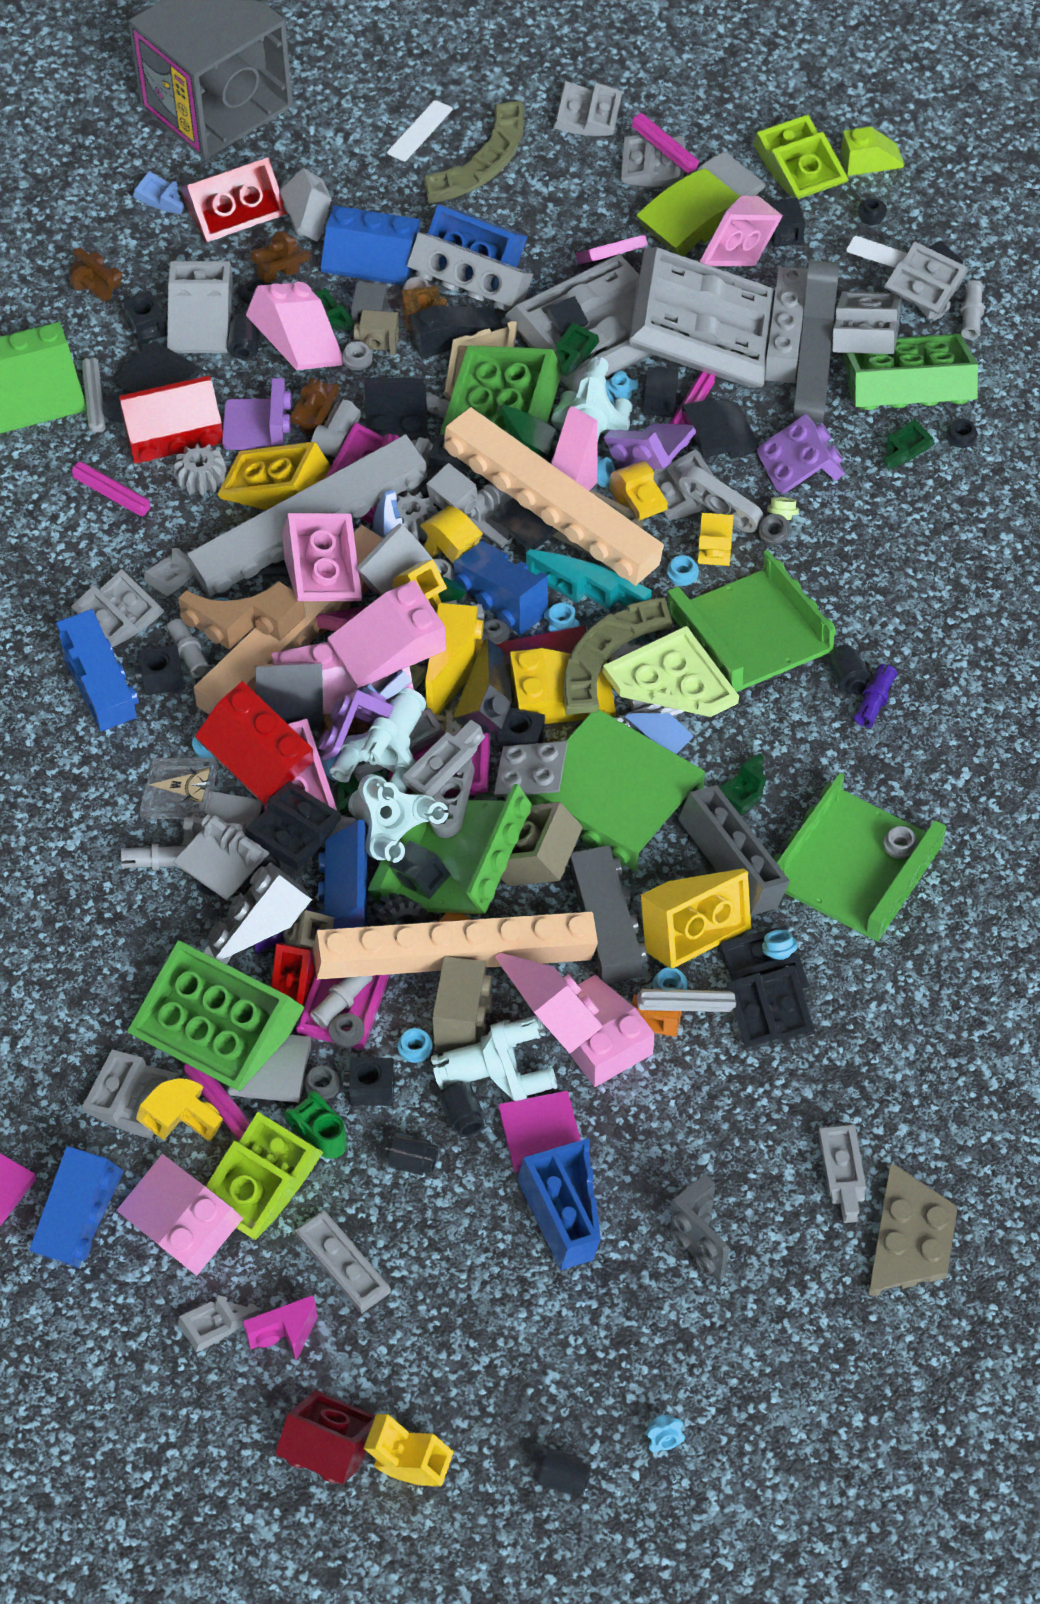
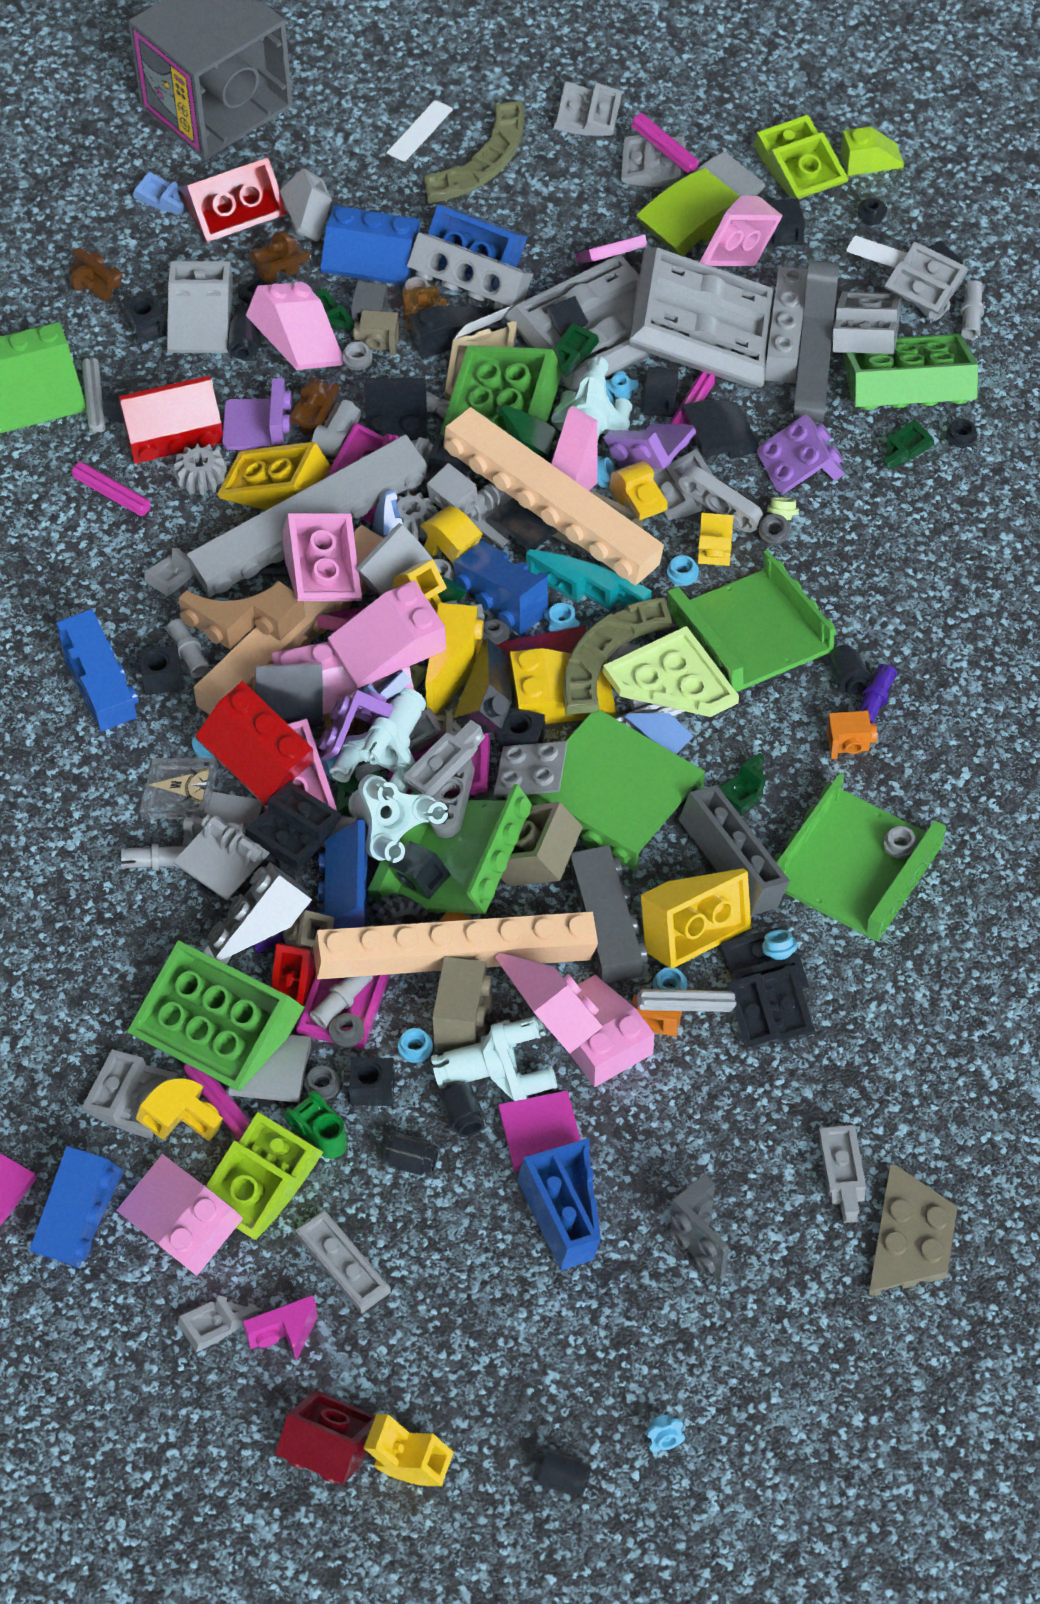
(120, 607): light grey slope -> none
(155, 368): black slope -> none
(485, 321): none -> white sticker
(850, 732): none -> orange brick

